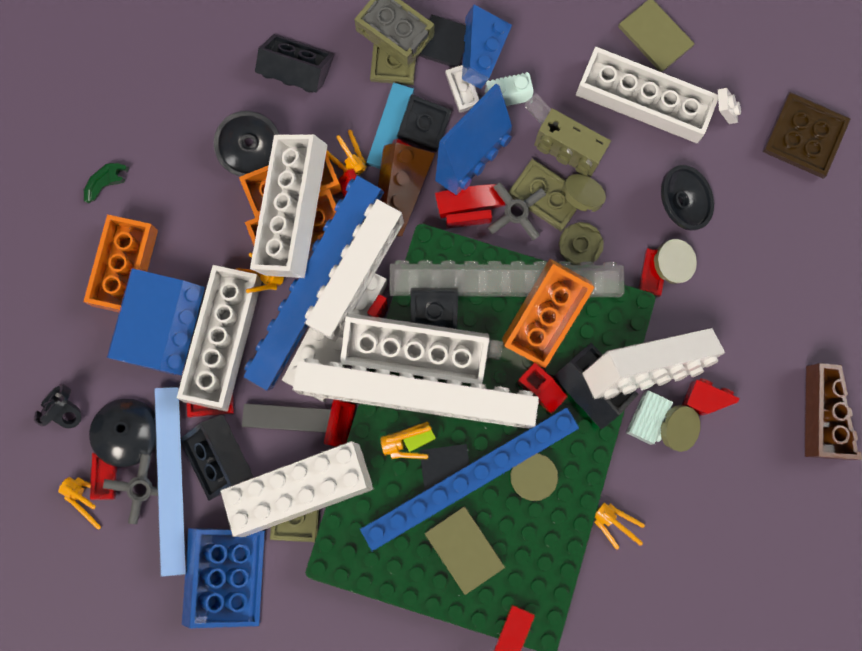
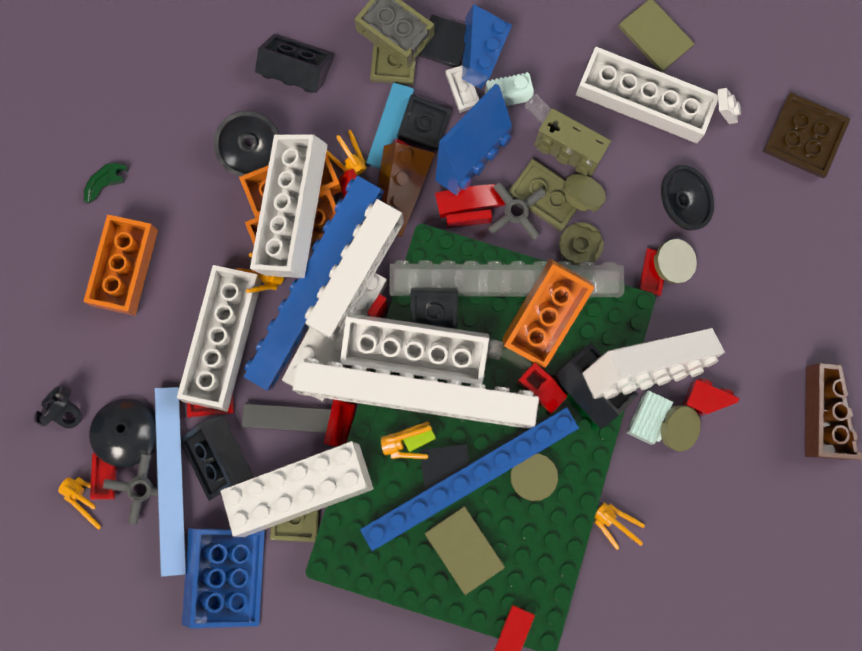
(156, 322): blue slope -> none

